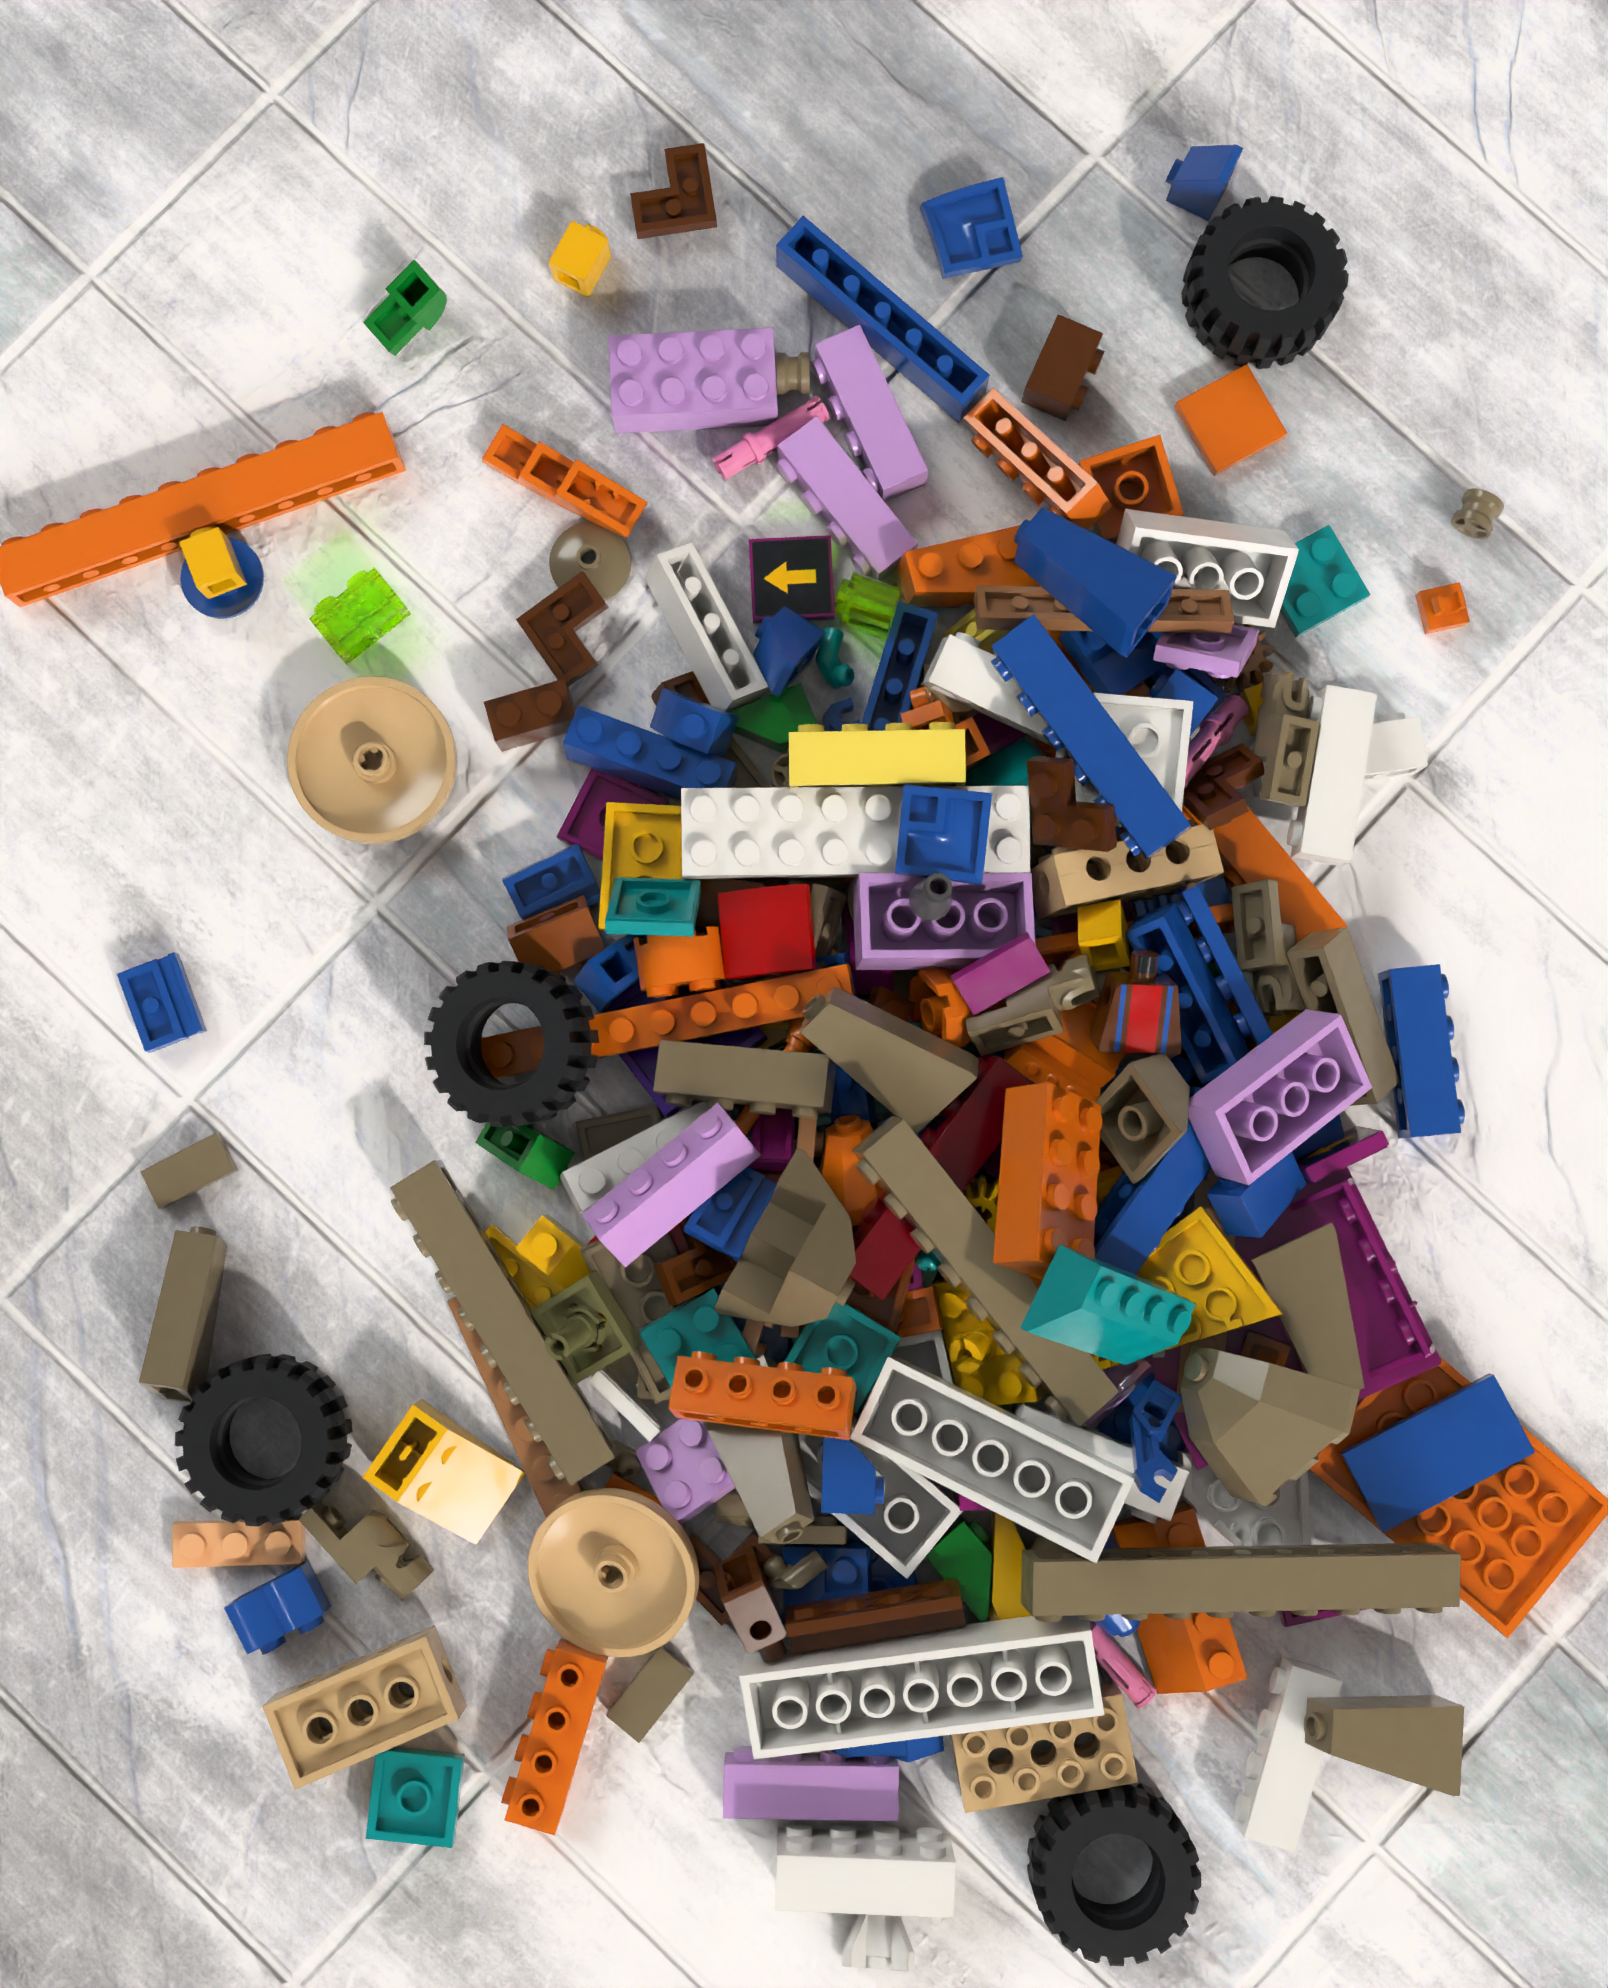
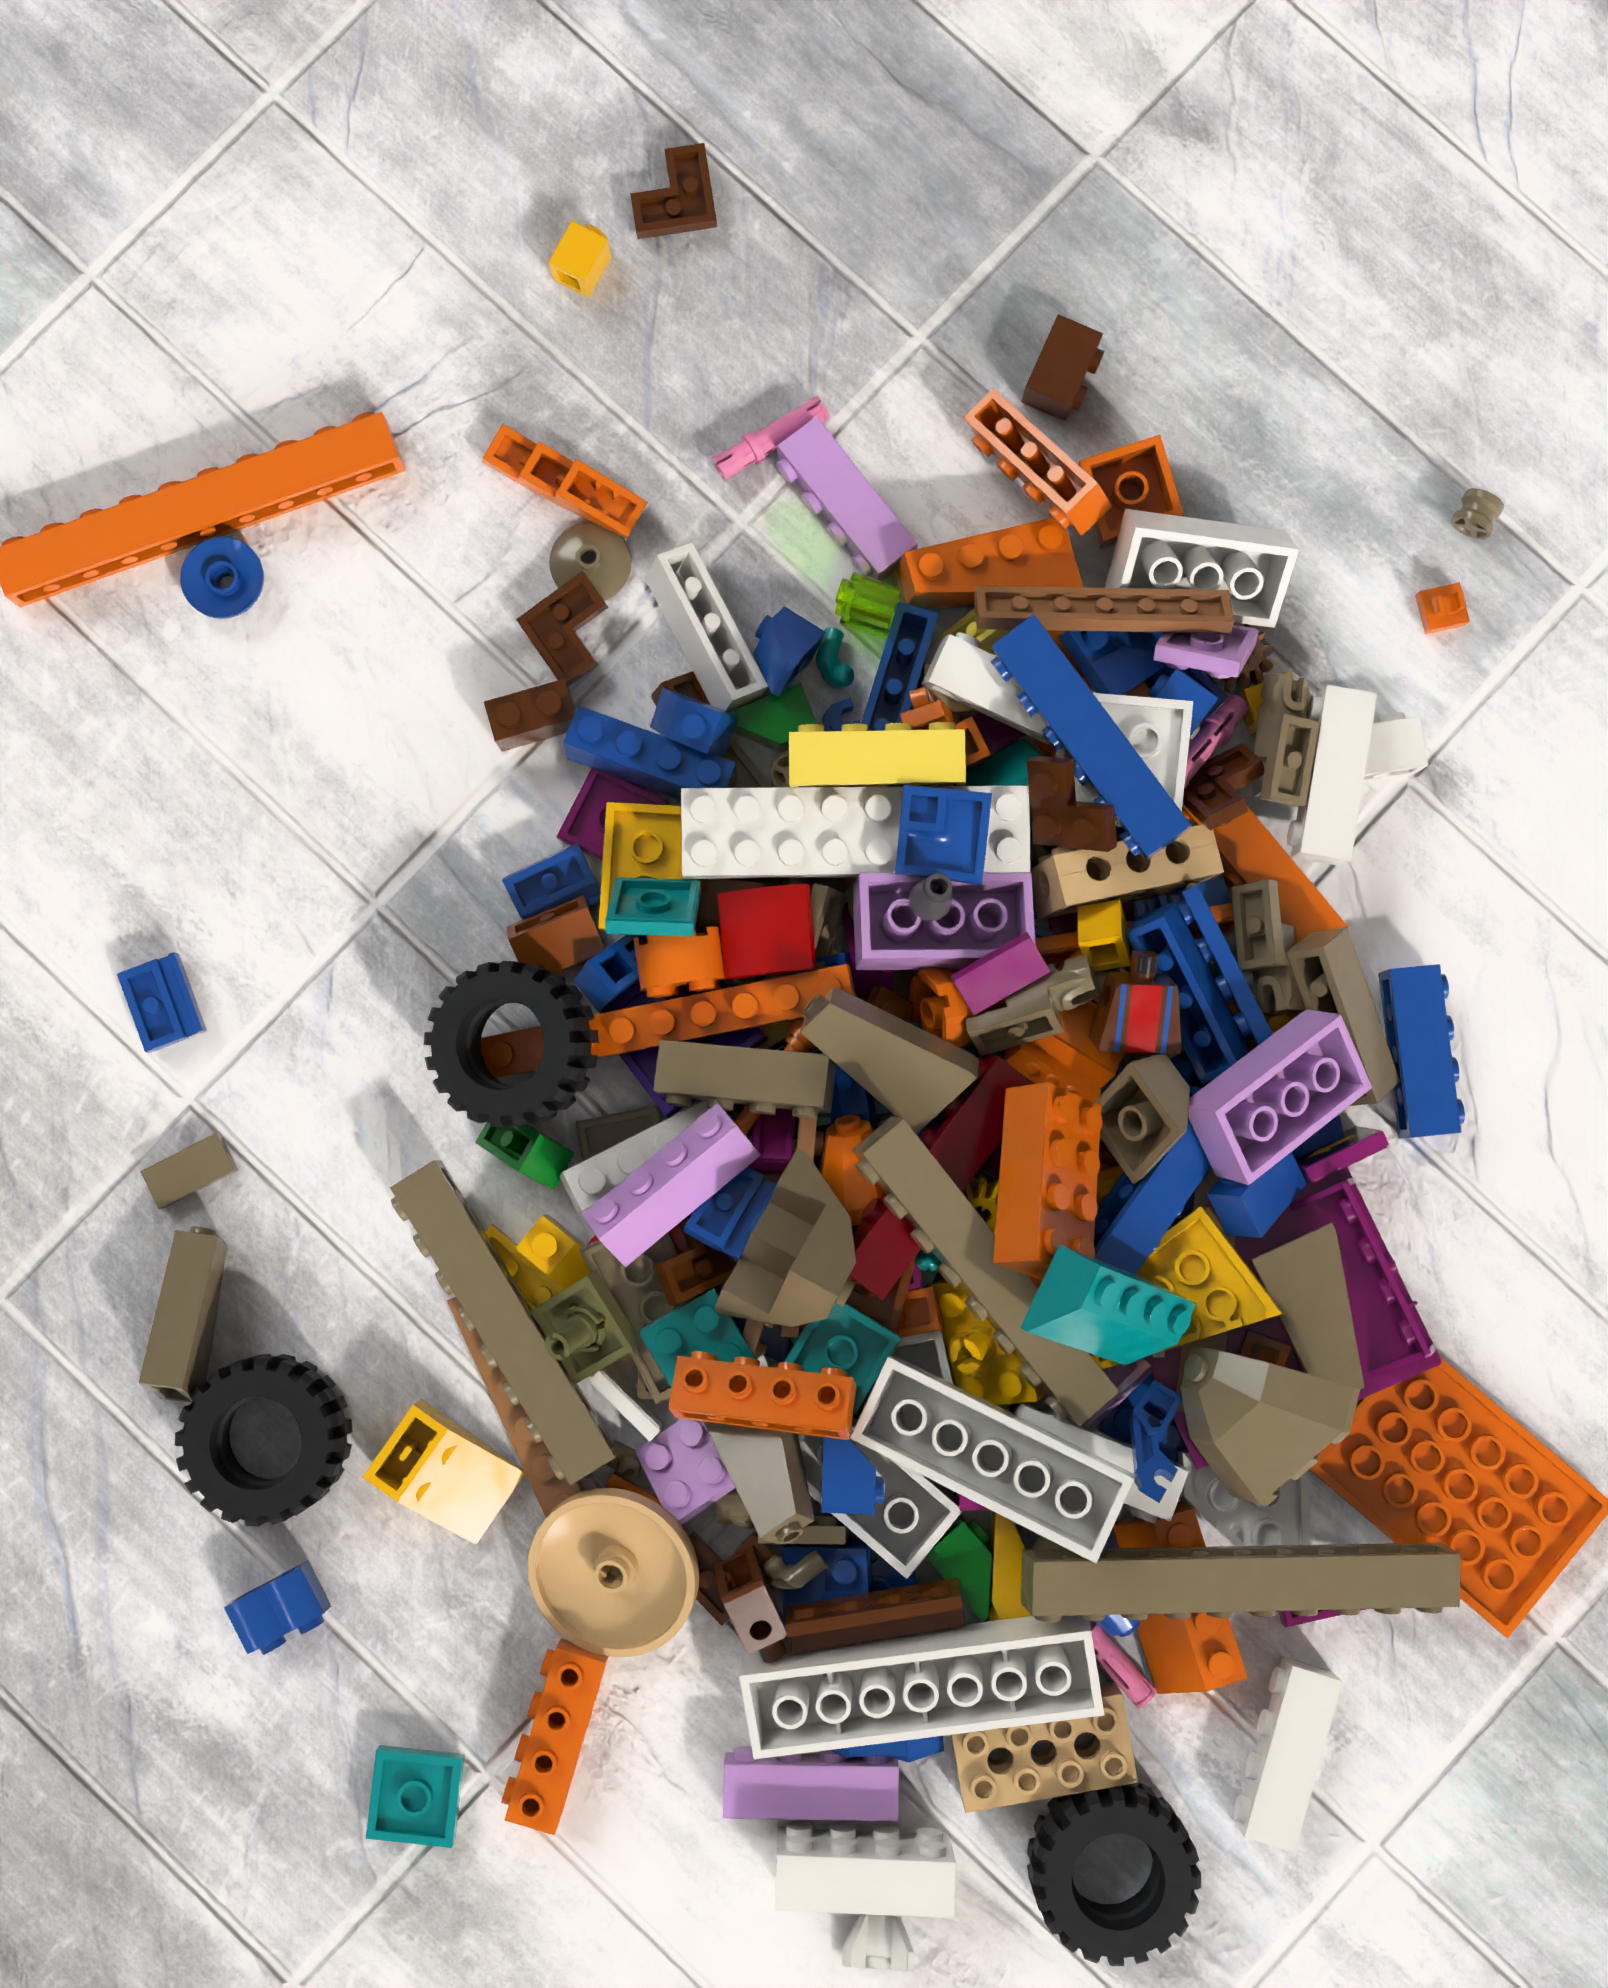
(212, 562): yellow brick -> none
(235, 1544): light nougat plate -> none
(357, 1735): tan brick -> none
(359, 614): clear neon green brick -> none
(368, 1545): dark tan plate -> none
(372, 760): tan dish -> none
(412, 304): green brick -> none
(650, 1693): dark tan tile -> none
(693, 380): lavender brick -> none
(792, 575): black tile -> none
(793, 373): dark tan wheel -> none
(869, 413): lavender brick -> none
(887, 321): blue brick -> none
(972, 228): blue plate -> none
(1094, 578): blue slope -> none
(1202, 178): blue slope -> none
(1230, 420): orange tile -> none
(1281, 235): black tyre -> none
(1320, 583): teal plate -> none
(1397, 1735): dark tan slope -> none
(1436, 1452): blue tile -> none

